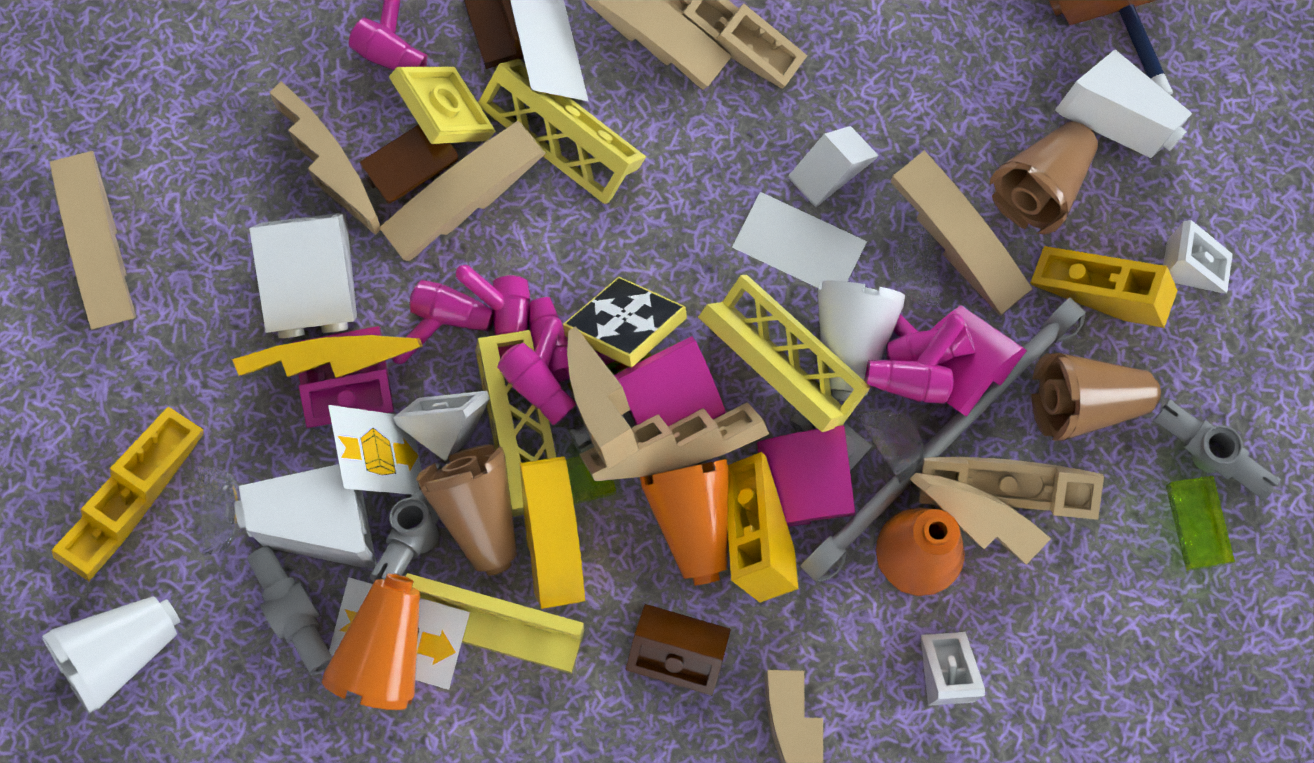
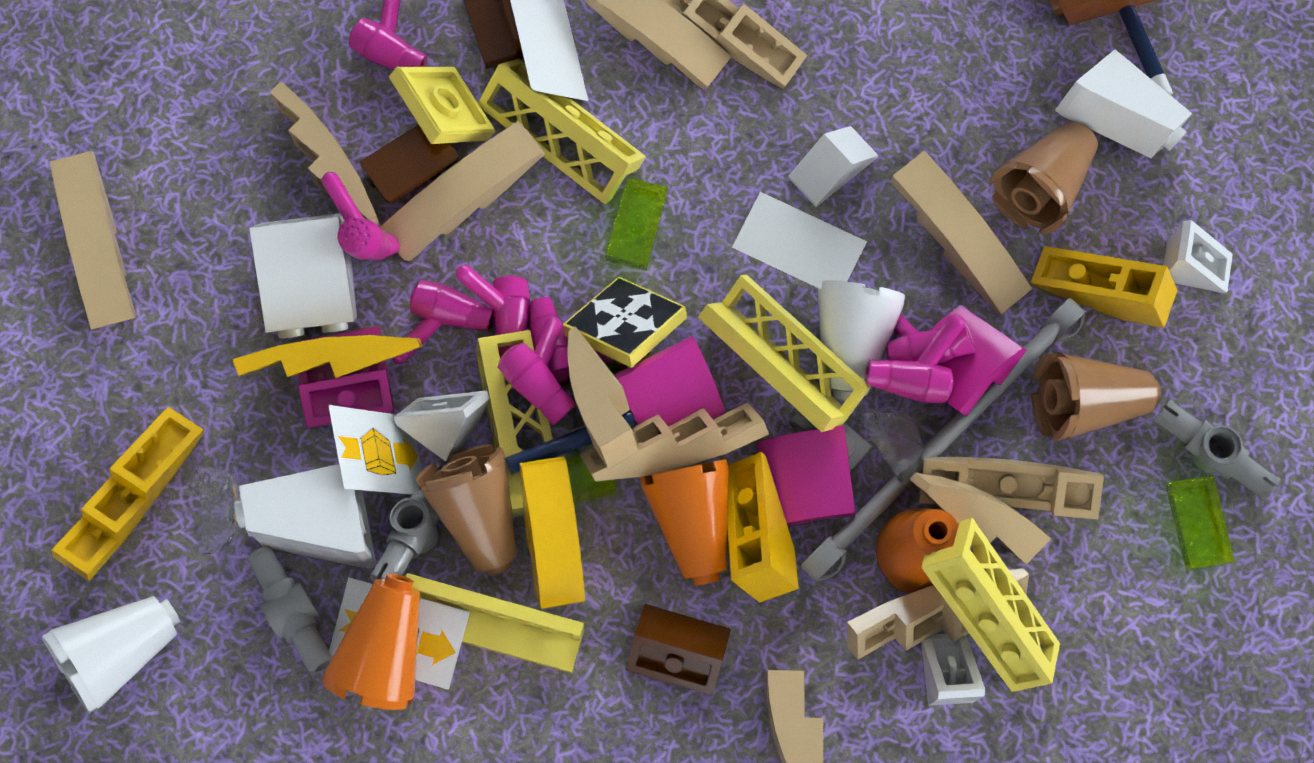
(358, 235): none -> dark pink piece
(556, 447): none -> dark blue bar
(637, 224): none -> clear neon green plate
(910, 620): none -> tan slope
(994, 609): none -> light yellow fence

